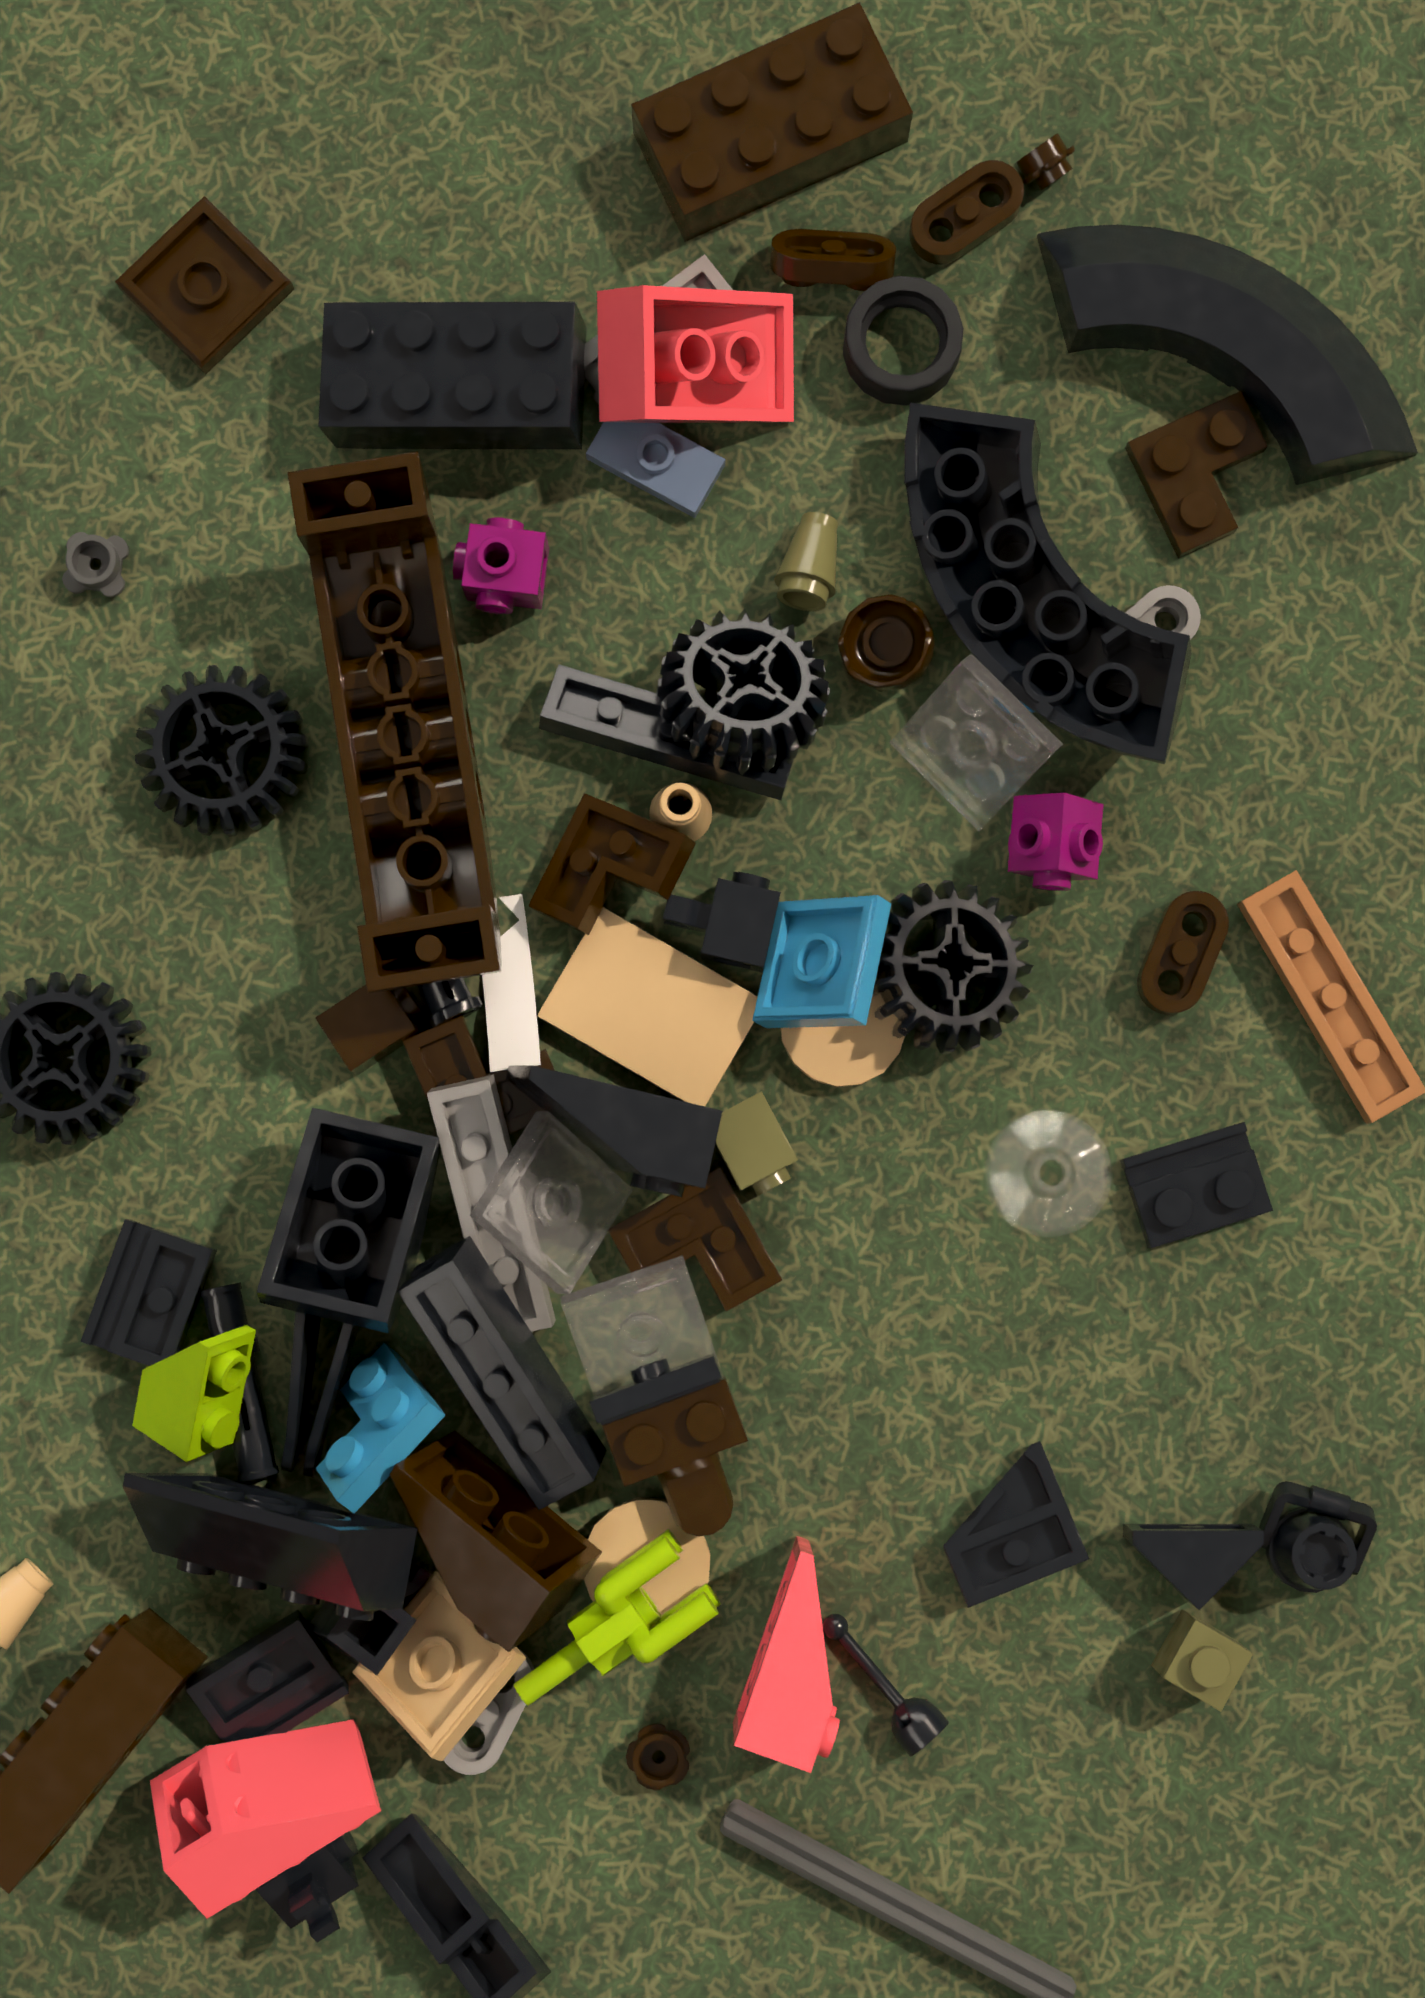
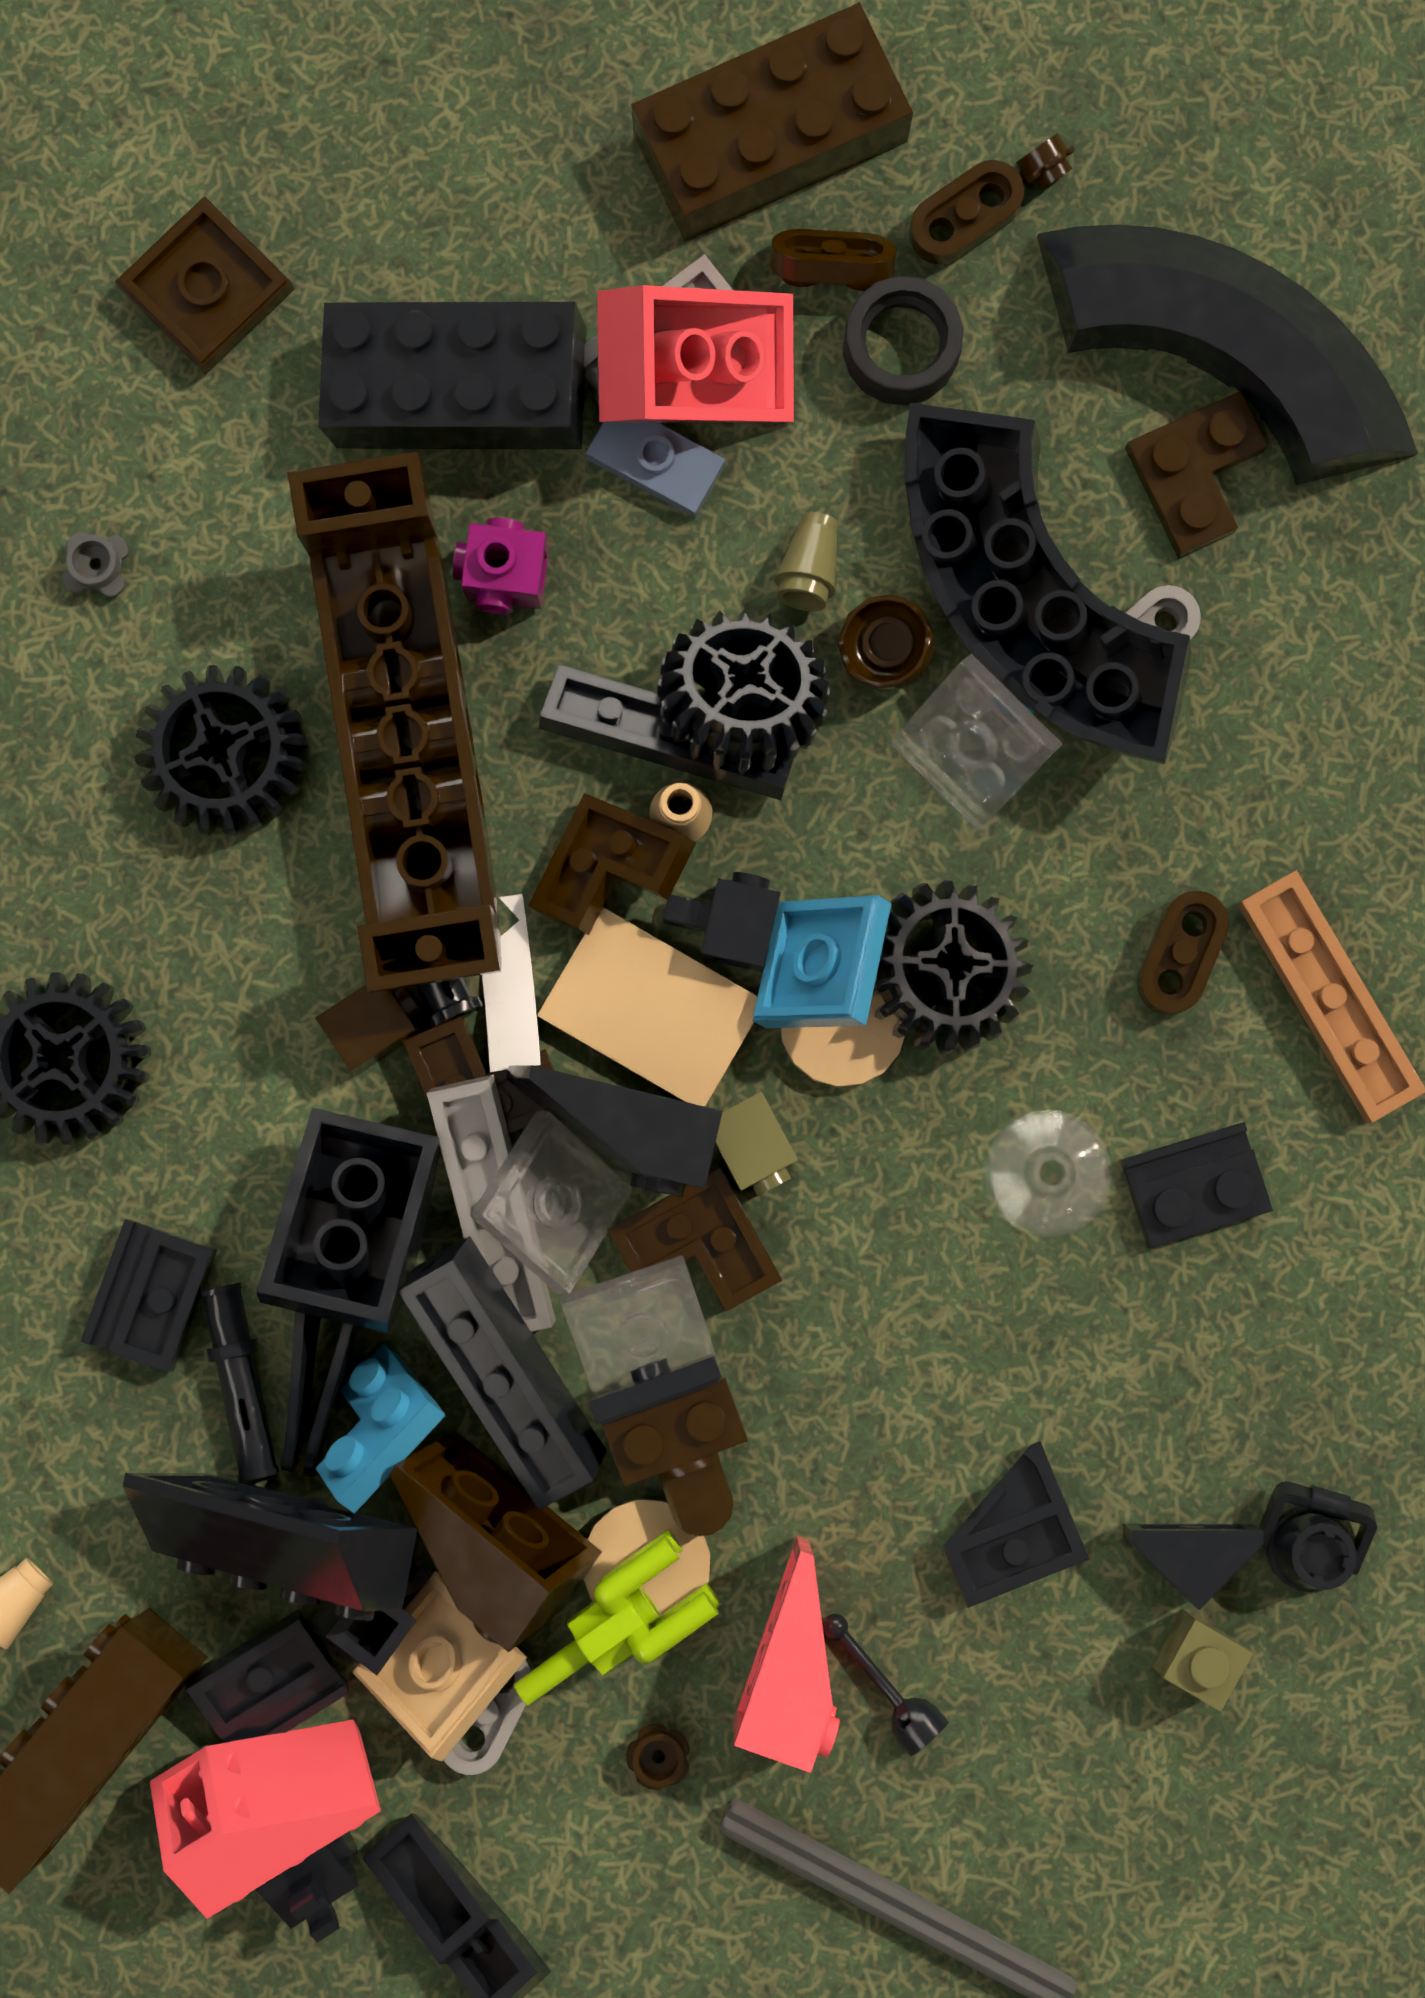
(196, 1395): lime slope -> none
(1055, 839): magenta brick -> none

